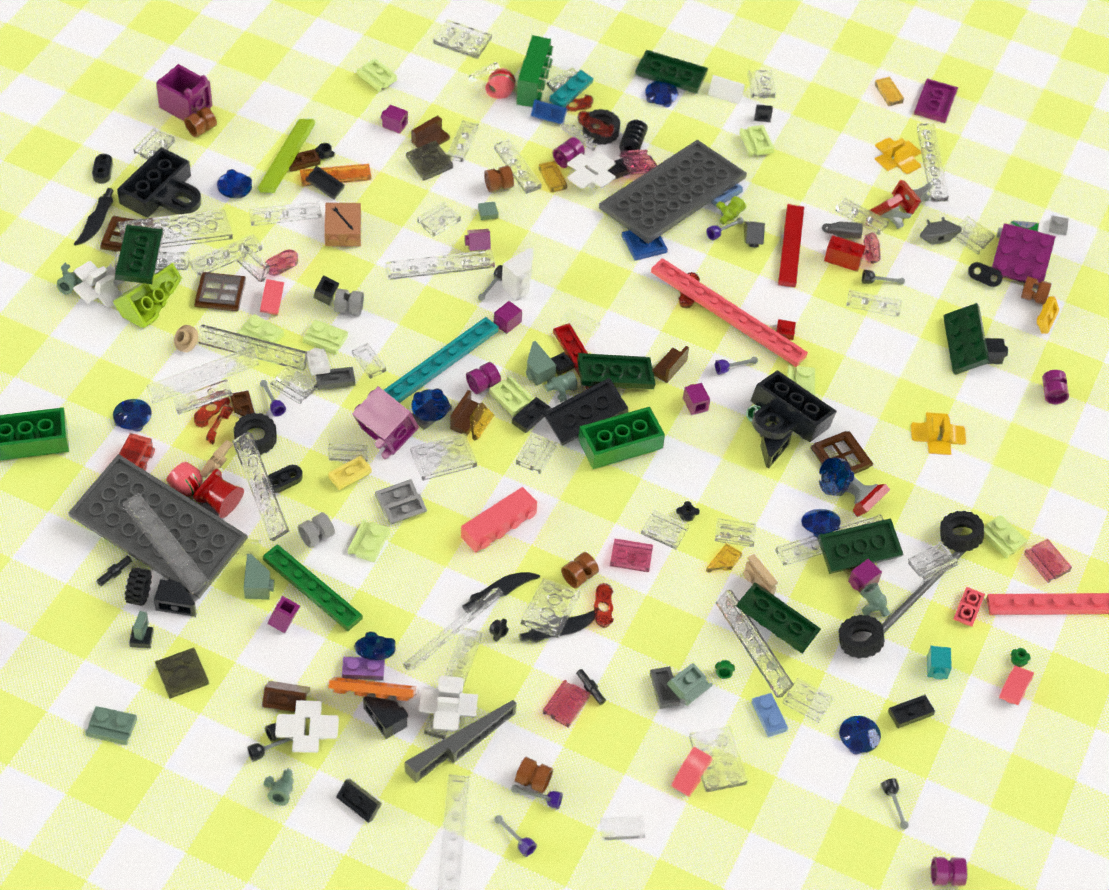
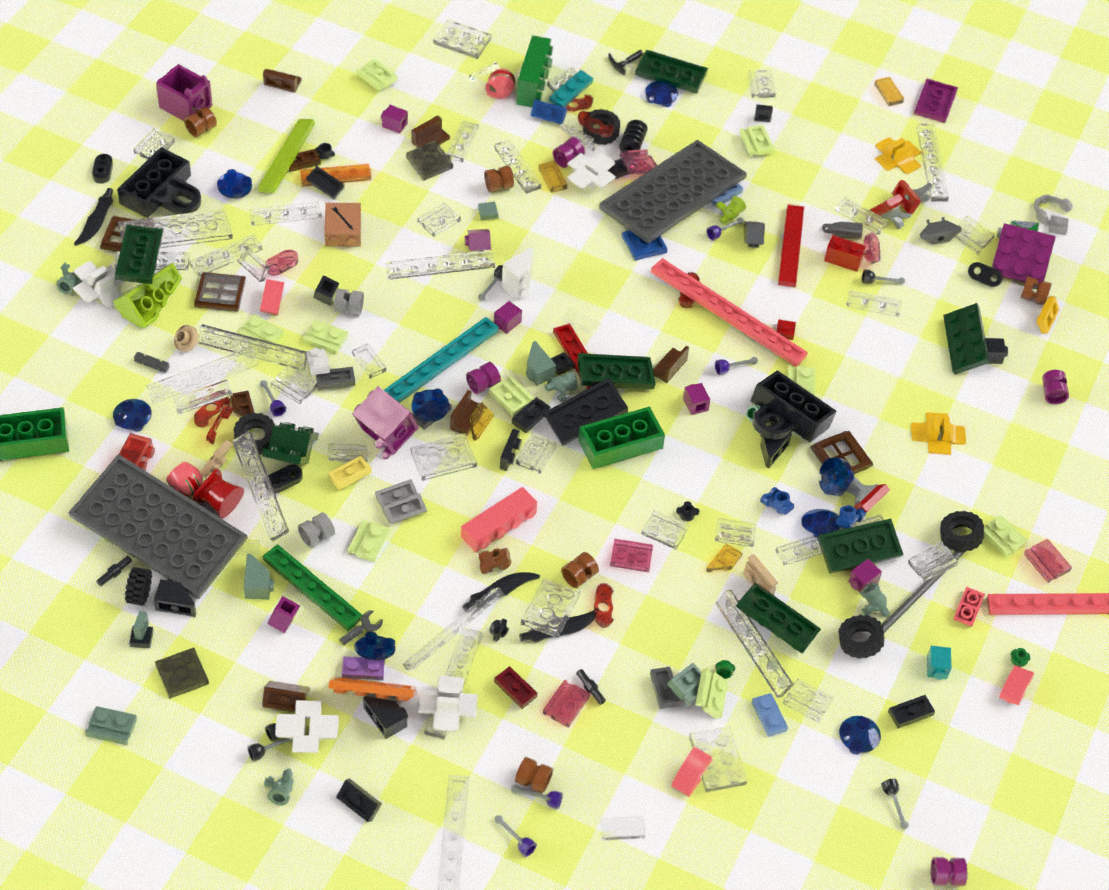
(151, 362): none -> dark grey axle
(165, 543): clear plate -> none
(281, 80): none -> reddish brown panel
(291, 443): none -> dark green bracket
(359, 629): none -> dark grey piece
(458, 743): dark grey slope -> none
(496, 558): none -> dark orange plate
(508, 454): none -> black plate
(515, 687): none -> dark red plate
(619, 66): none -> black piece
(711, 693): none -> yellowish green plate
(726, 89): white slope -> none
(778, 500): none -> blue plate
(849, 516): none -> blue plate
(1041, 215): none -> light grey piece

